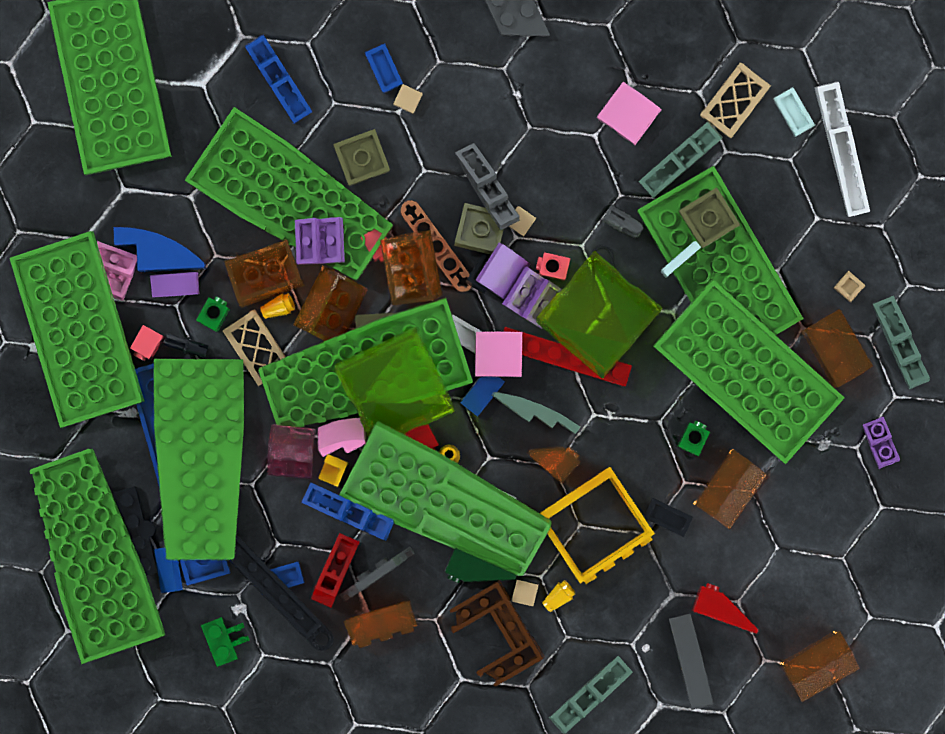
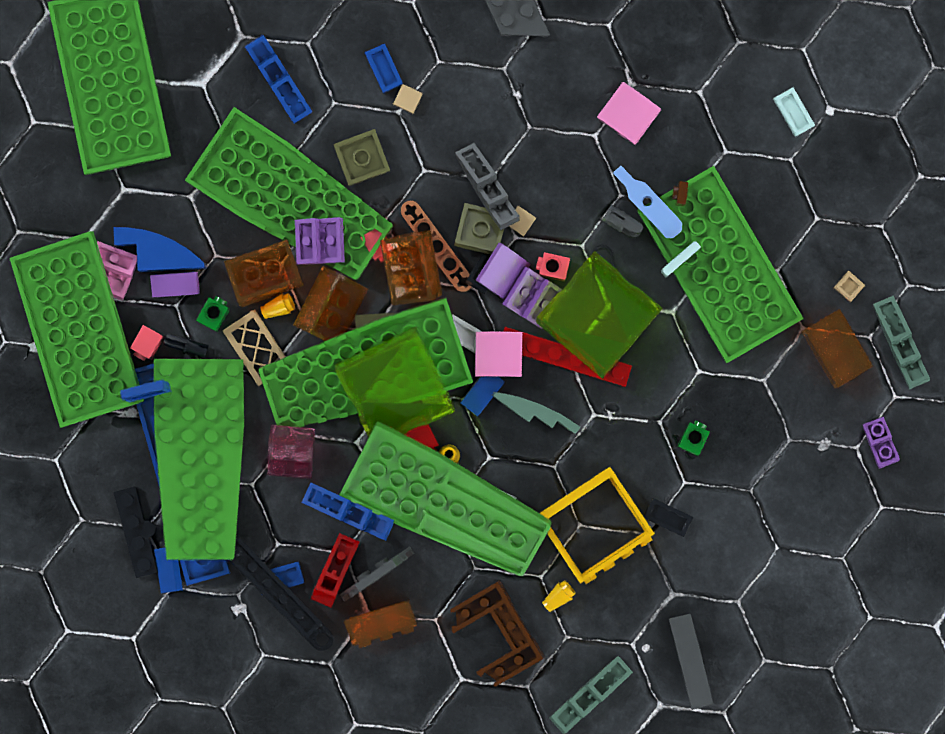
(94, 559): bright green wing -> none
(145, 391): none -> blue tile
(220, 642): green hinge -> none
(333, 470): yellow panel -> none
(341, 433): bright pink slope -> none
(471, 568): dark green slope -> none
(525, 592): tan tile -> none
(556, 461): clear orange slope -> none
(657, 212): none -> light blue piece
(680, 159): sand green slope -> none
(680, 193): none -> reddish brown plate
(709, 218): olive plate -> none
(719, 607): red slope -> none
(730, 489): clear orange slope -> none
(739, 117): tan window -> none
(748, 371): bright green plate -> none
(819, 665): clear orange slope -> none
(842, 148): white slope -> none

